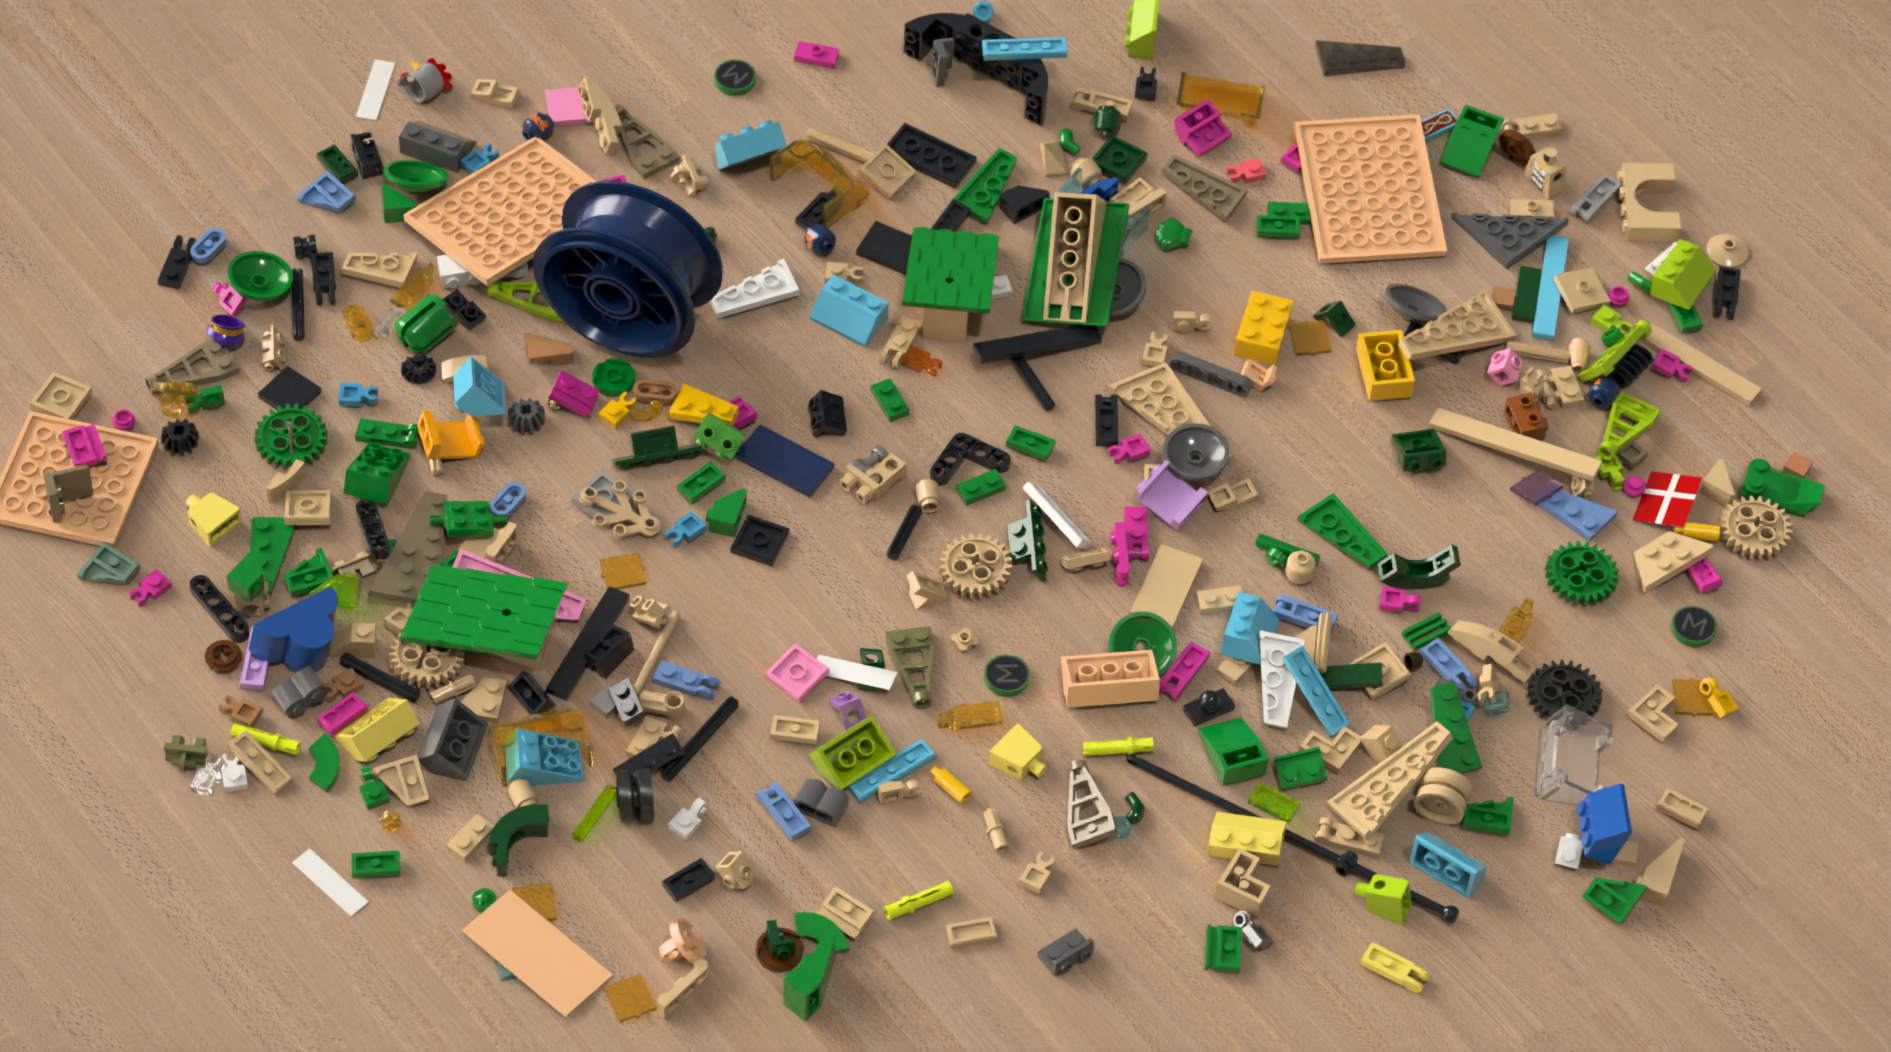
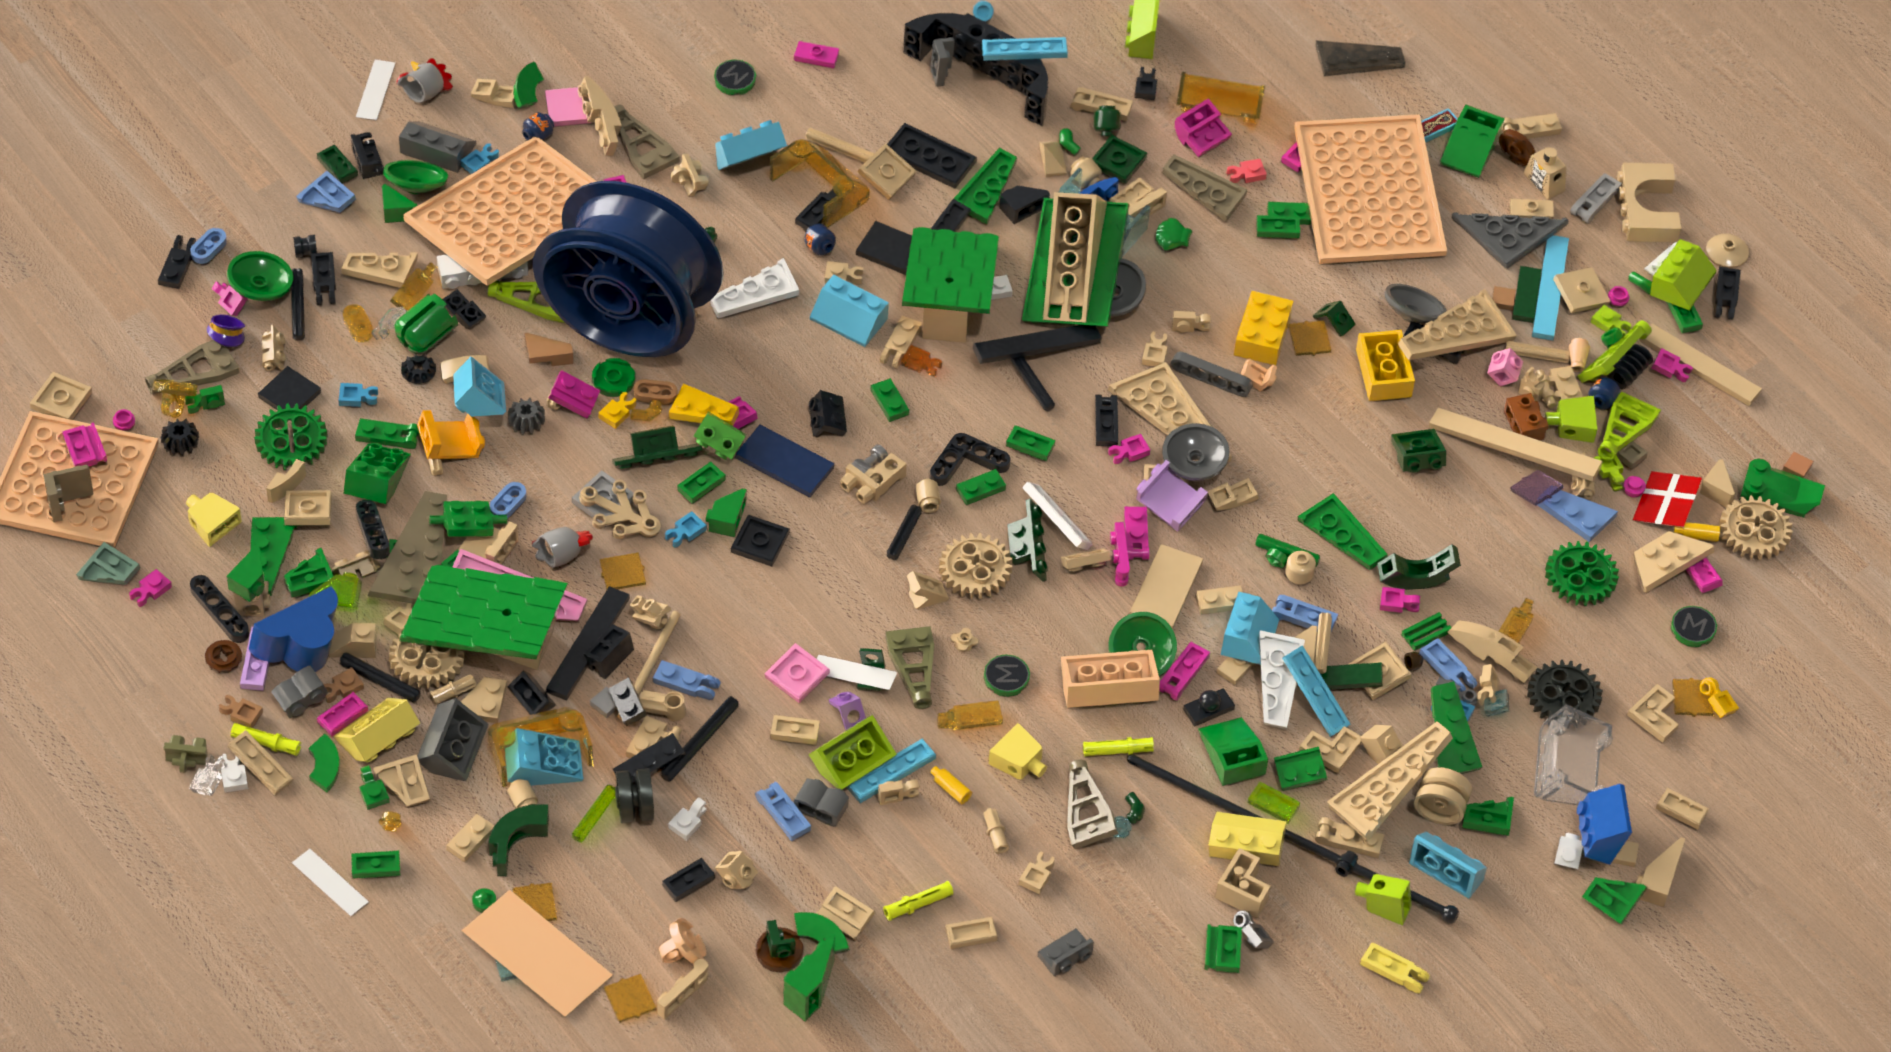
(525, 85): none -> green tile
(564, 545): none -> light grey piece
(1575, 419): none -> lime torso

